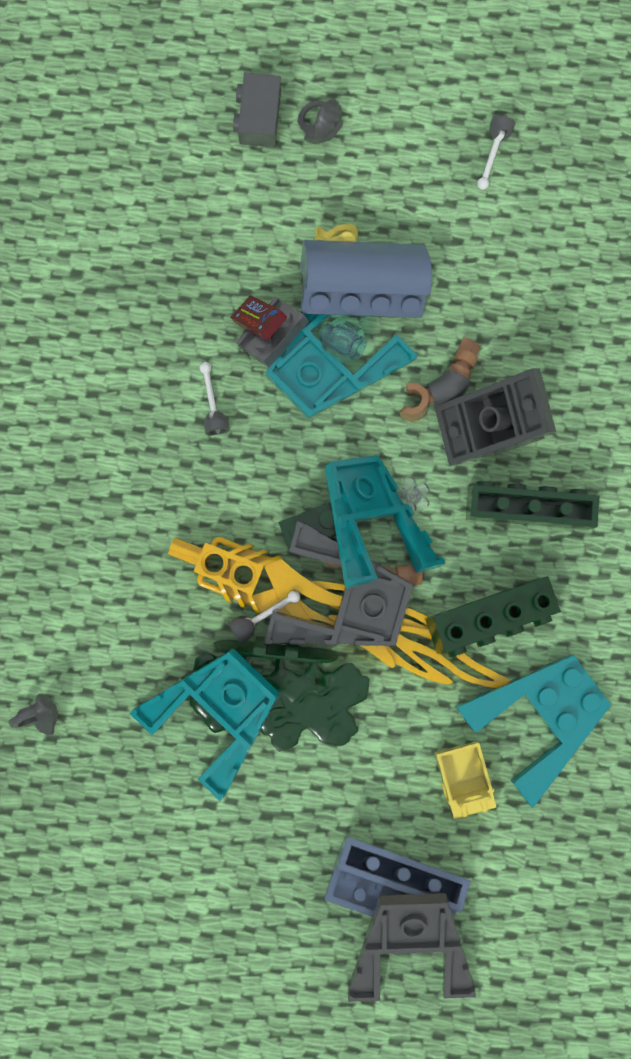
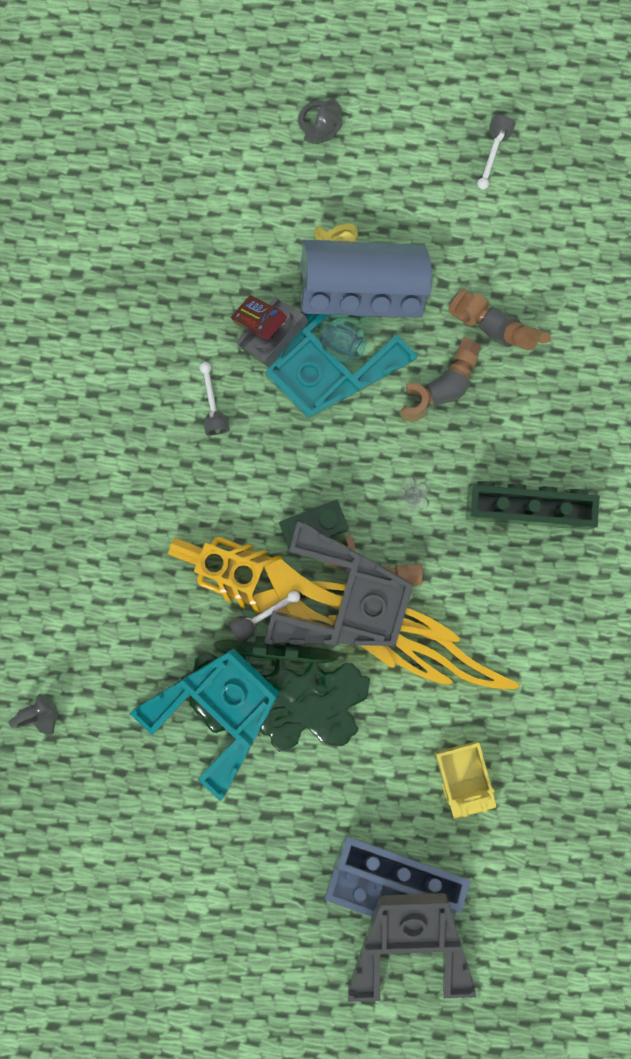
(258, 110): dark grey brick -> none
(366, 491): teal wing -> none
(493, 615): dark green brick -> none
(495, 323): none -> medium nougat piece
(496, 418): dark grey brick -> none
(565, 702): teal wing -> none

